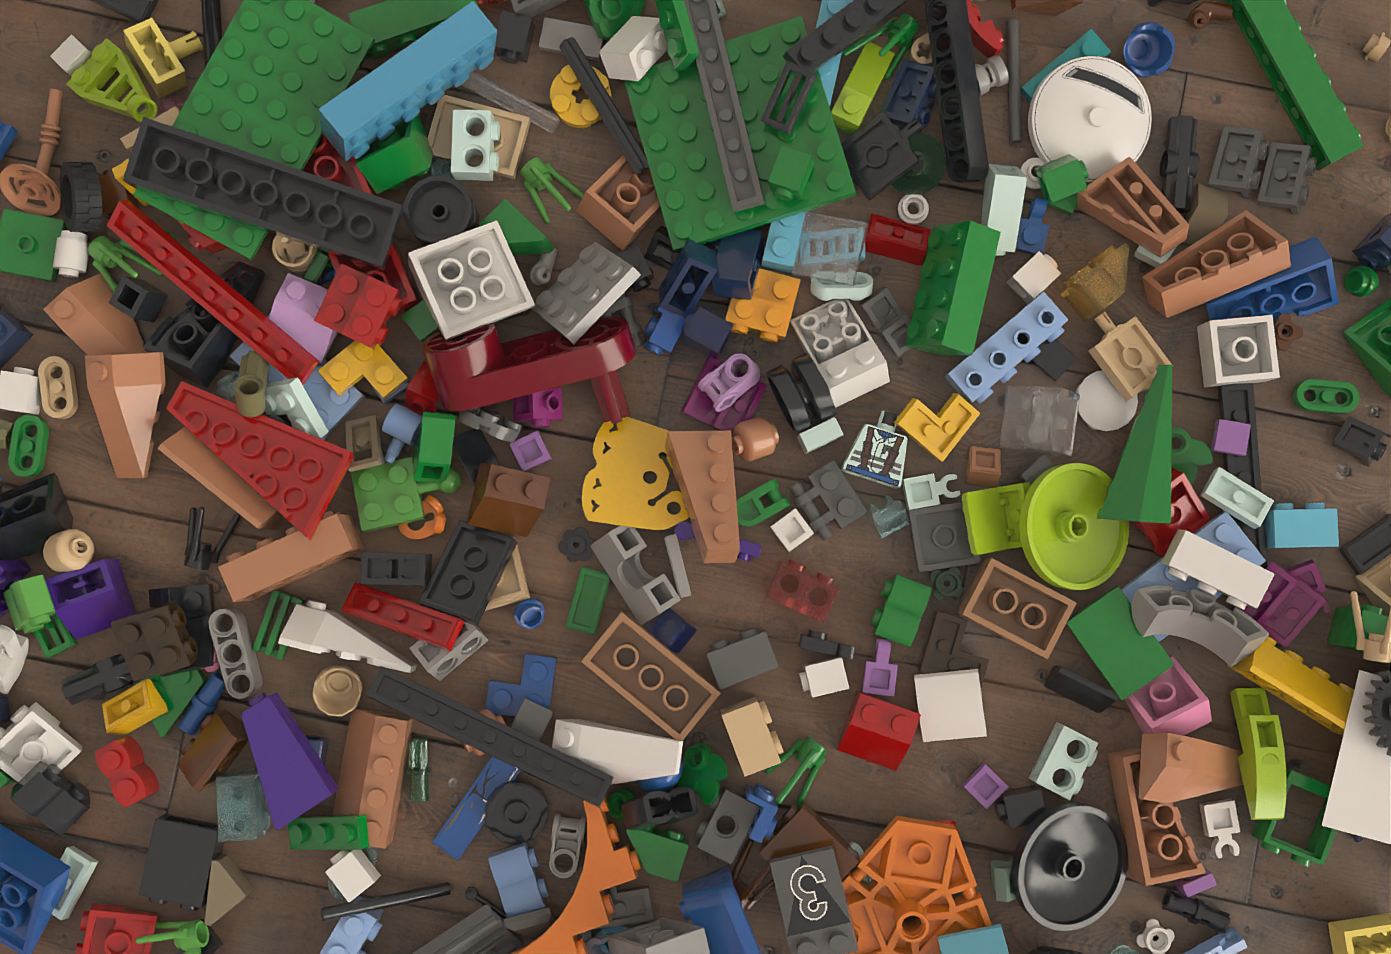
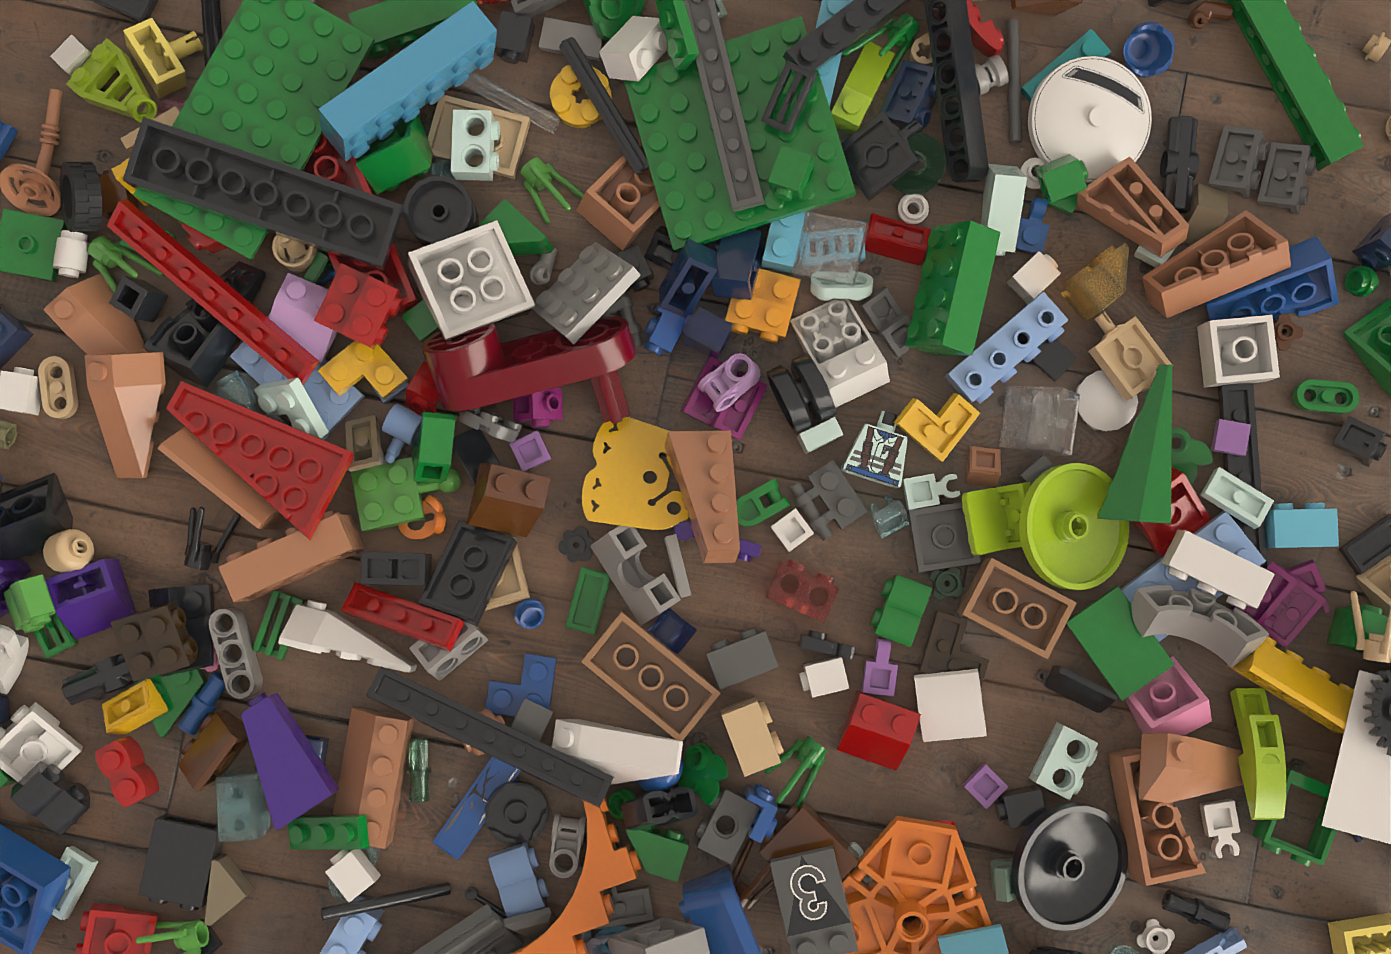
(26, 446): green plate -> none
(251, 385): olive piece -> none
(337, 690): tan hair -> none
(754, 438): nougat head -> none
(1195, 884): medium lavender tile -> none

